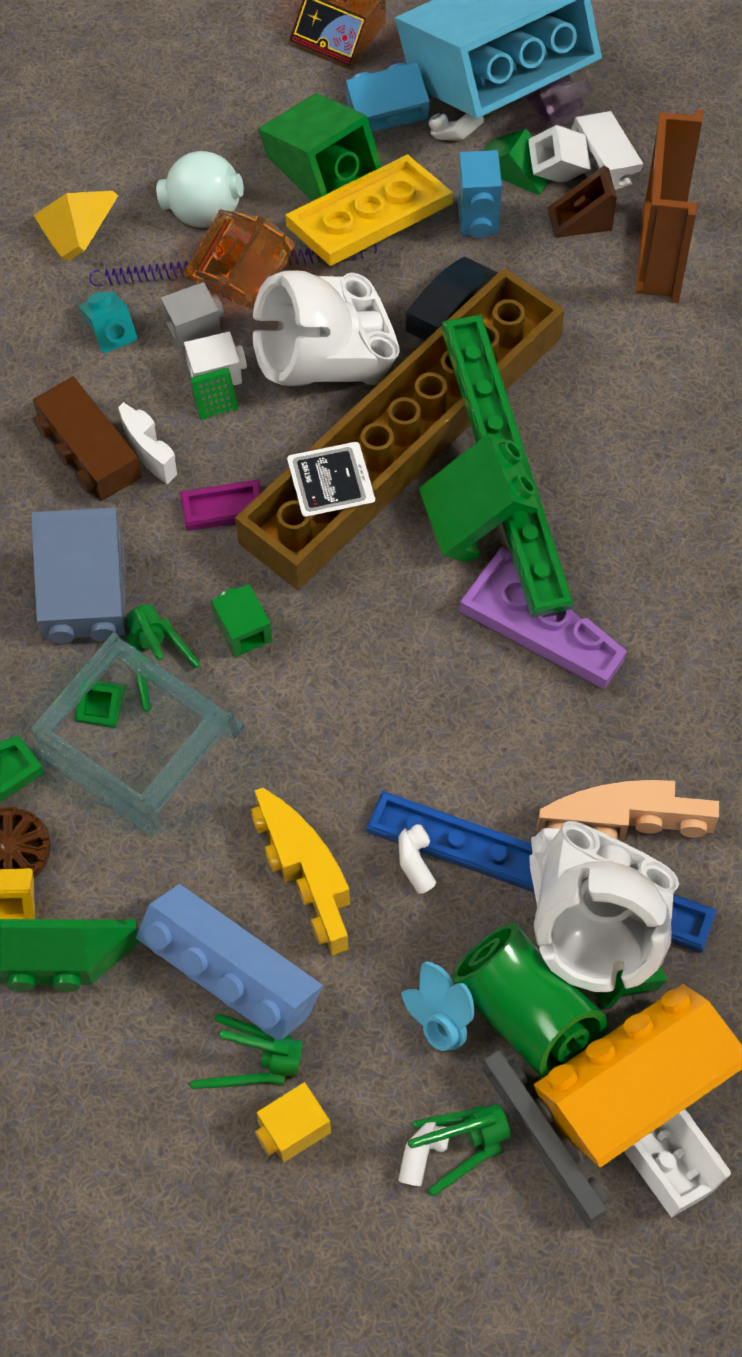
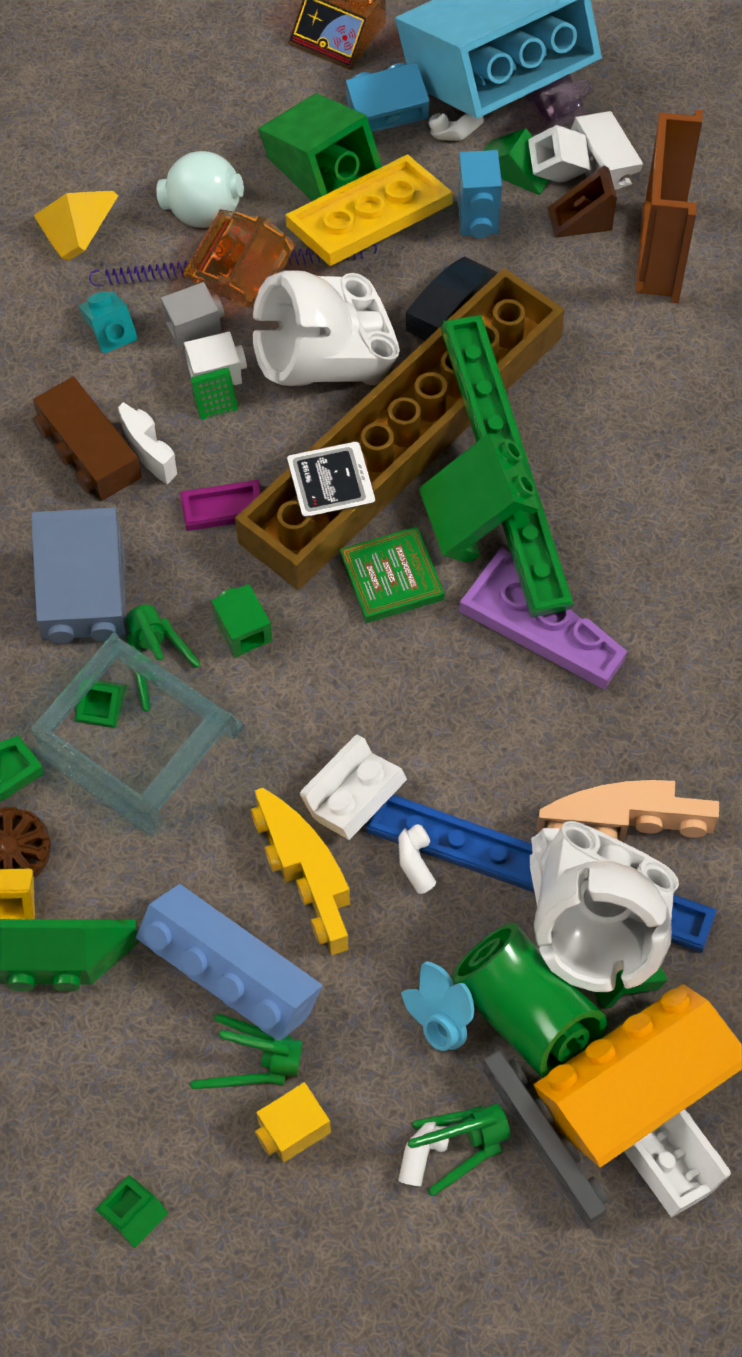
(132, 1211): none -> green slope
(351, 788): none -> white bracket
(391, 574): none -> green tile

